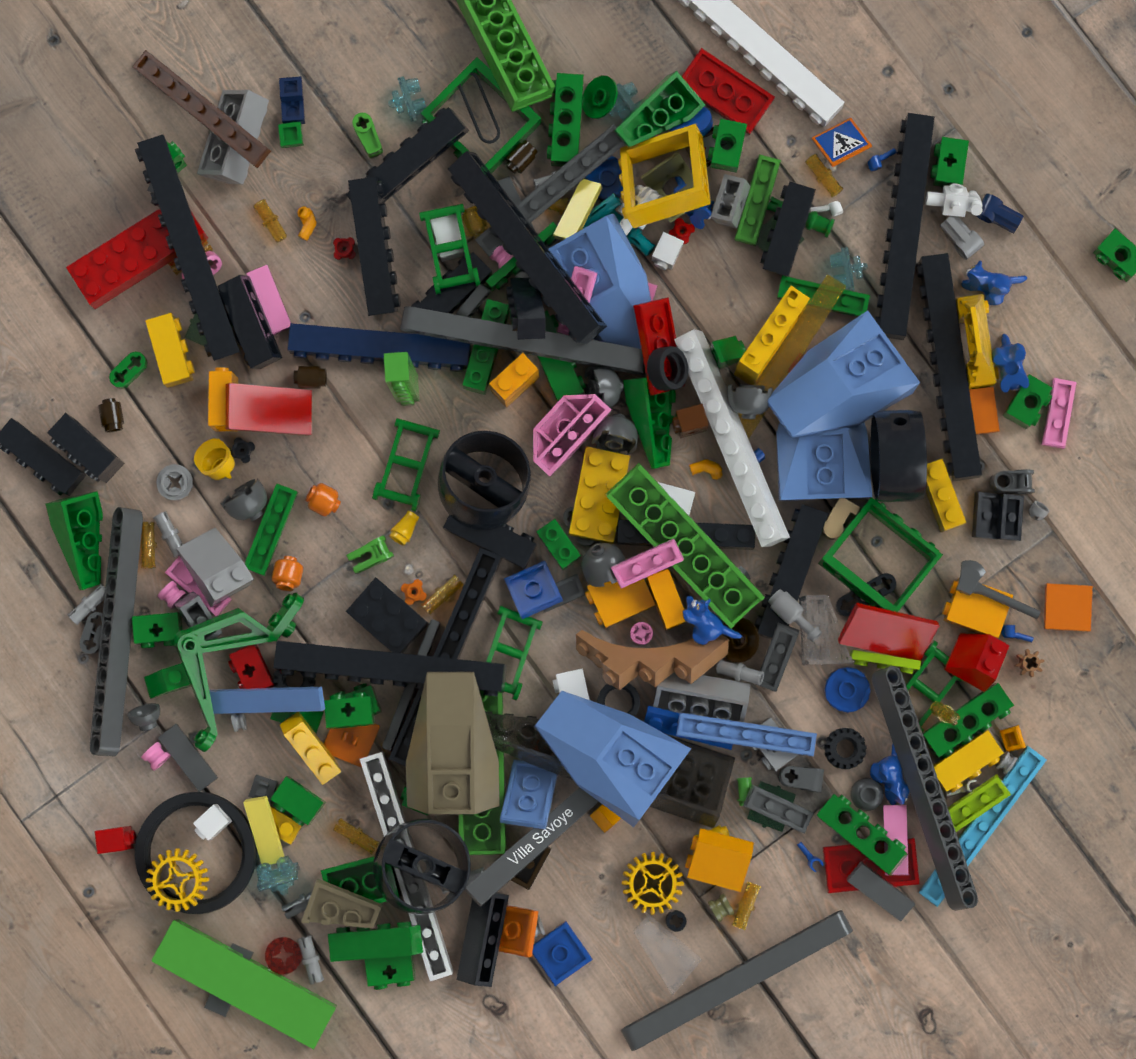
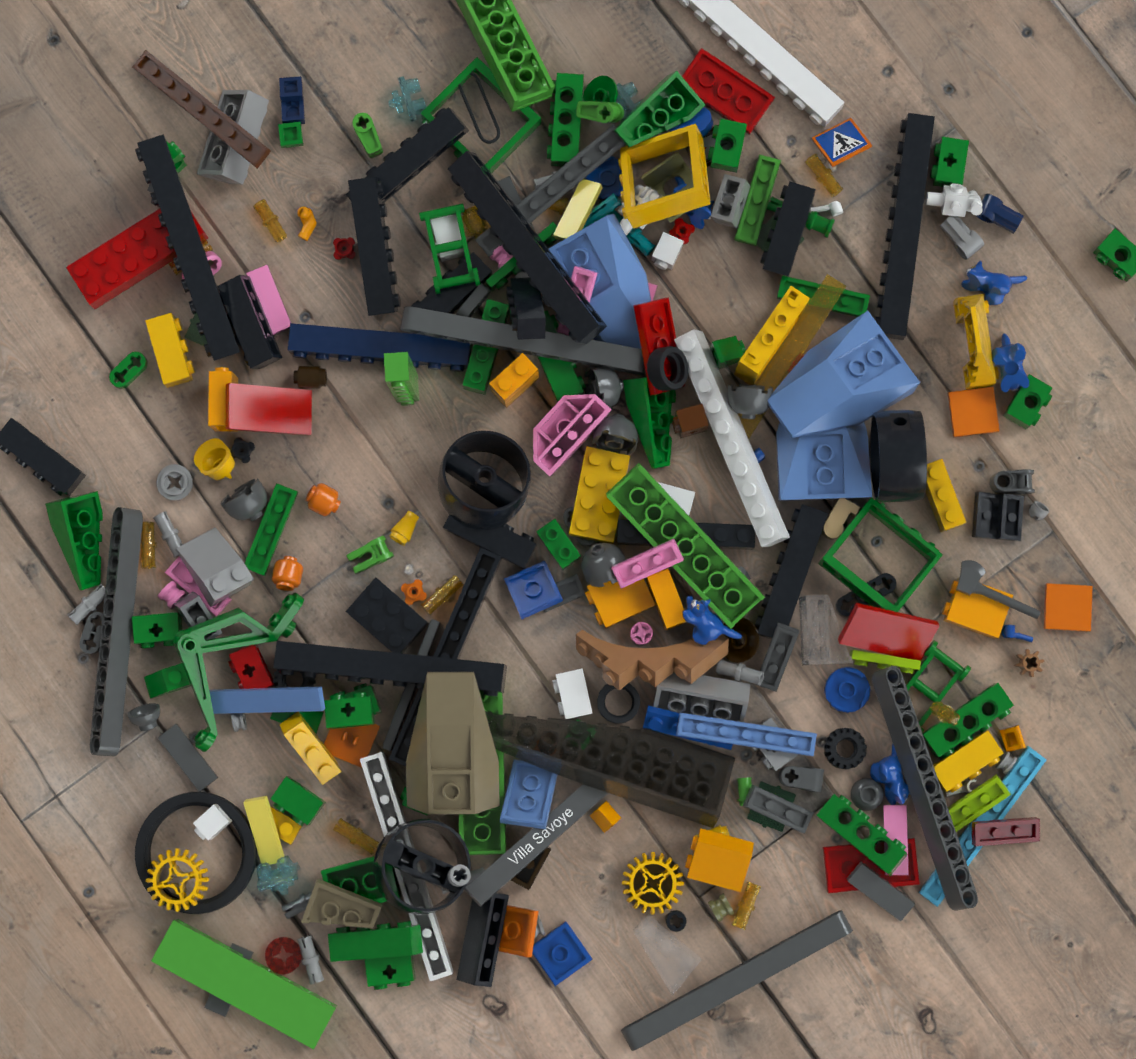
(84, 449): black brick -> none
(111, 415): dark brown brick -> none
(115, 839): red brick -> none
(155, 756): bright pink wheel -> none
(263, 787): dark grey tile -> none
(414, 499): green piece -> none
(461, 882): none -> light grey bush
(516, 686): green piece -> none
(521, 157): dark brown brick -> none
(599, 111): none -> bright green piece
(610, 753): medium blue wedge -> none
(708, 466): light orange arm -> none
(791, 611): light grey piece -> none
(809, 856): blue hand -> none
(843, 259): clear light blue hips -> none
(875, 162): blue hand -> none
(949, 367): black brick -> none
(977, 659): red slope -> none
(1005, 831): none -> plate
(1058, 413): bright pink tile -> none

